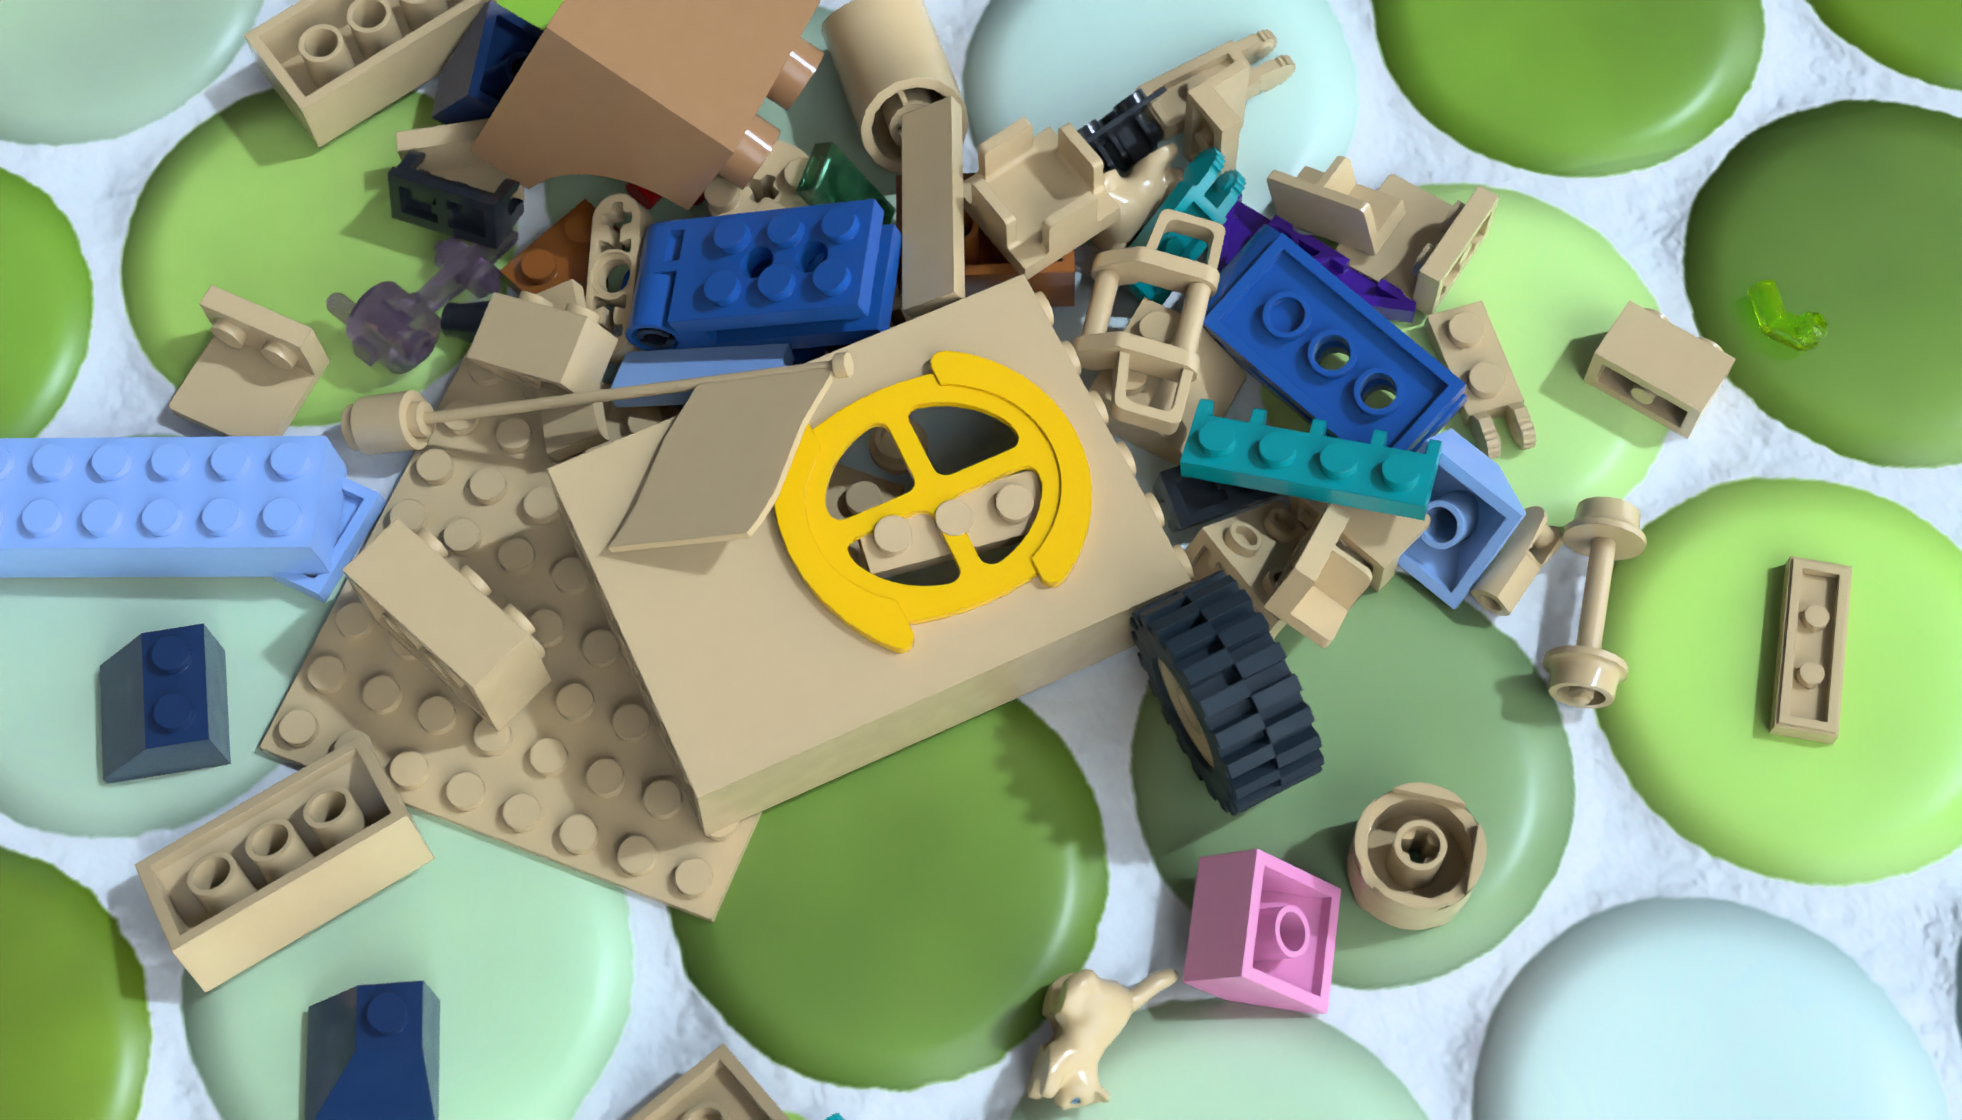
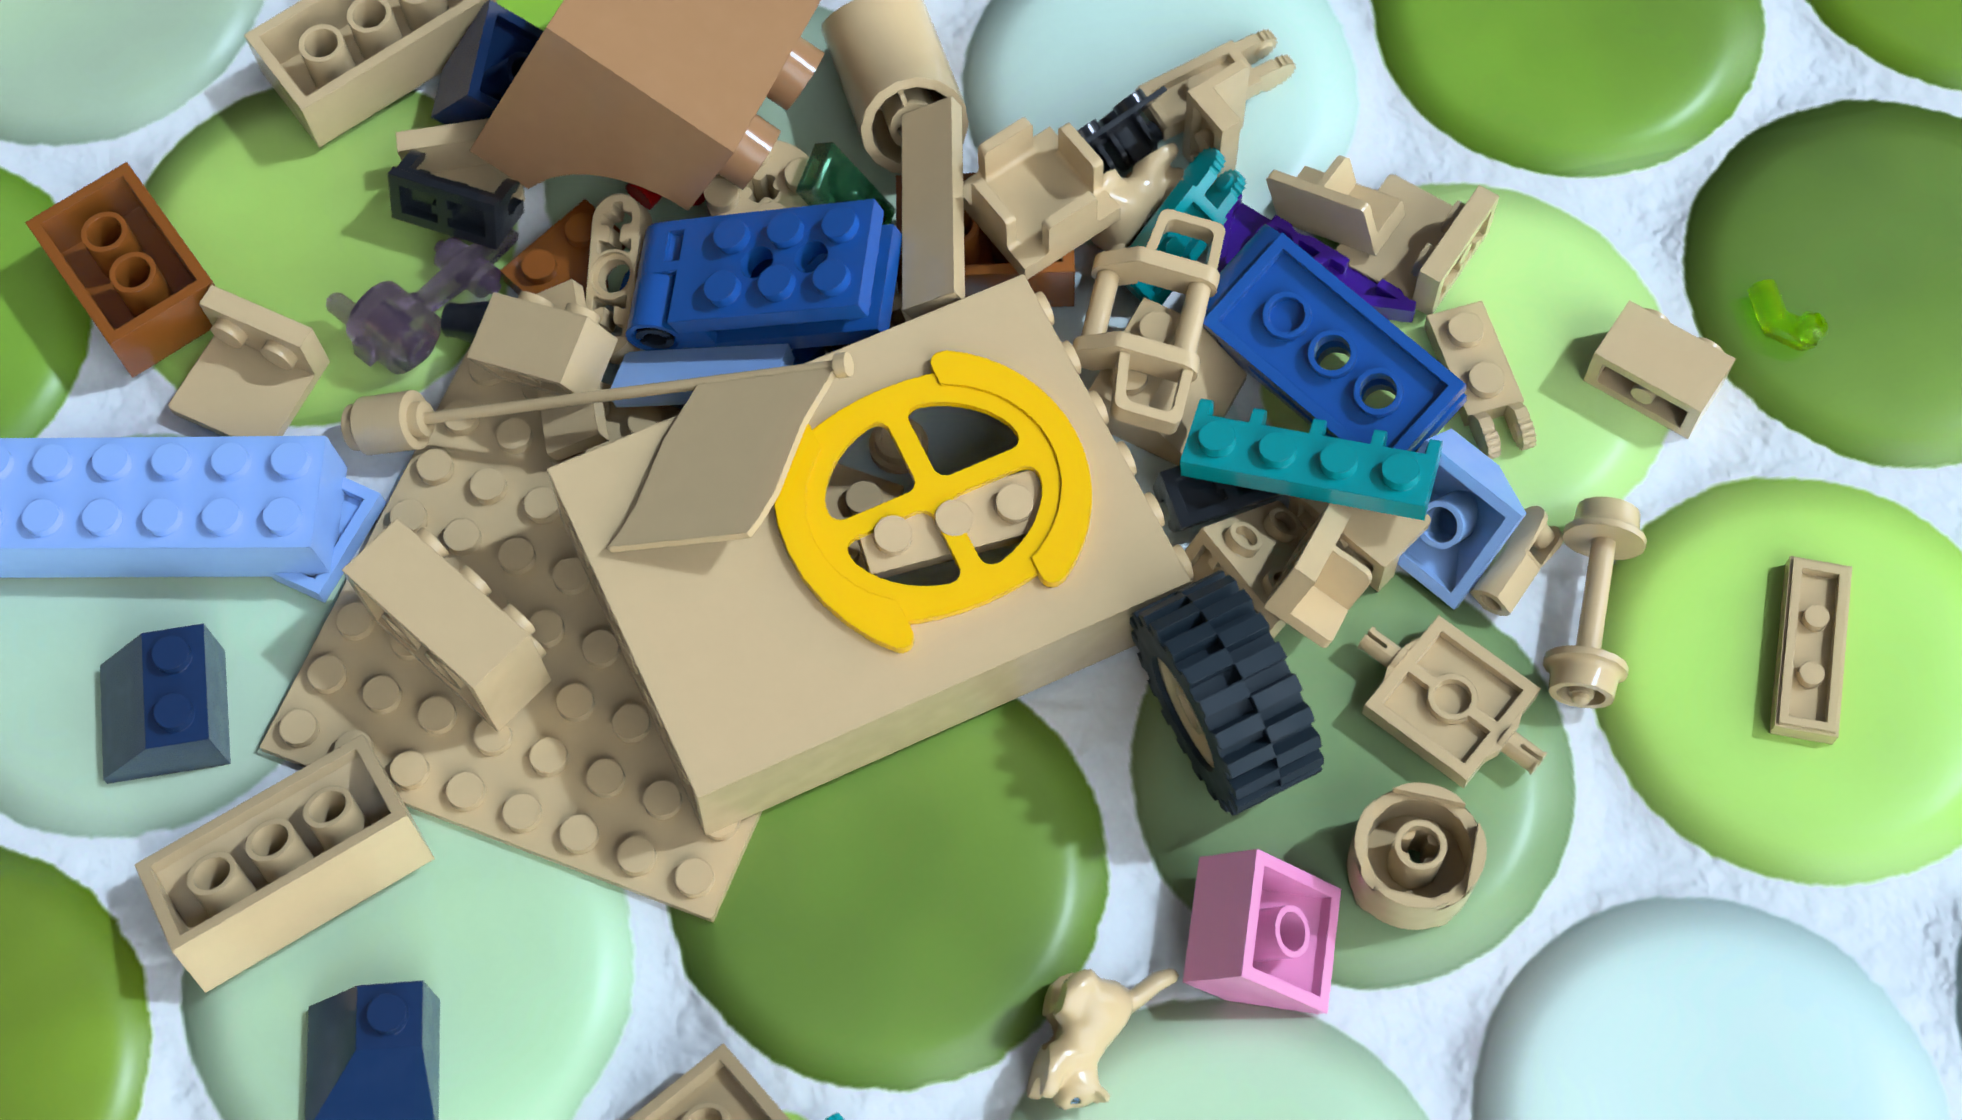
(126, 268): none -> dark orange brick
(1451, 701): none -> tan plate

